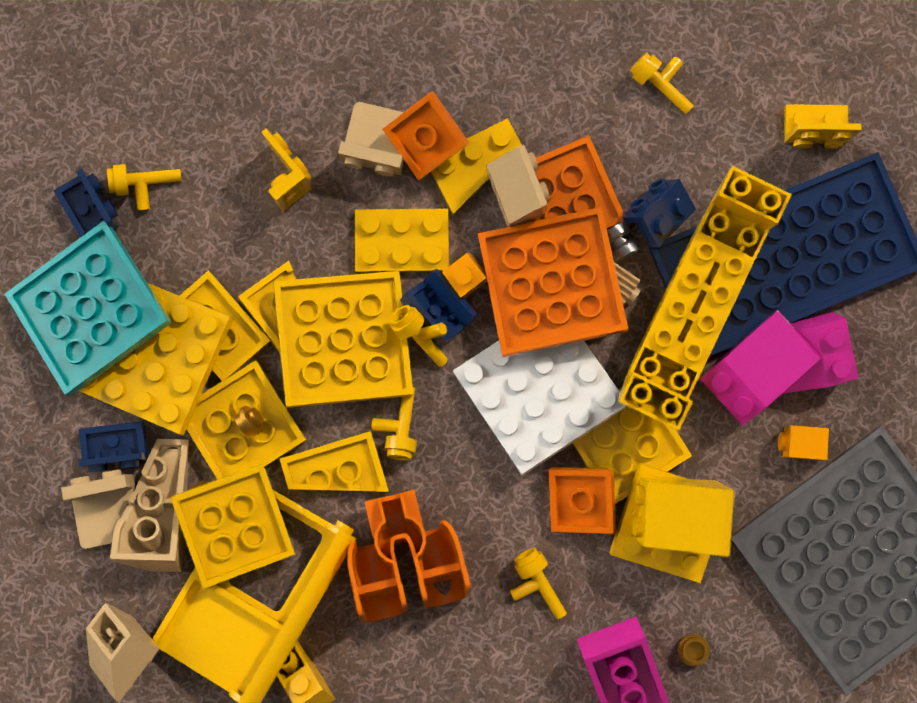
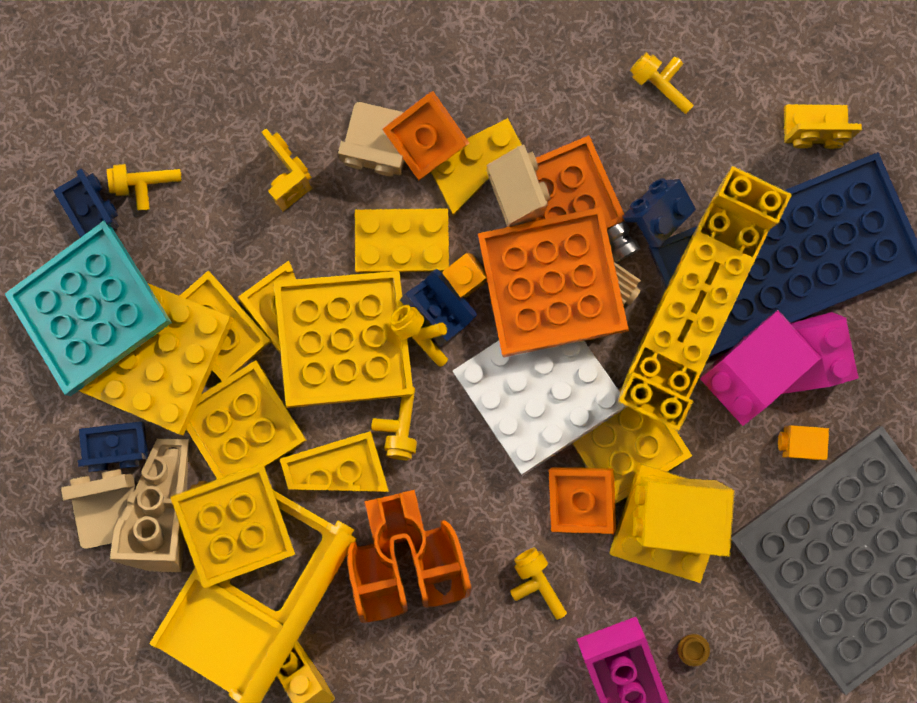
(118, 649): tan slope -> none
(249, 421): pearl gold plate -> none

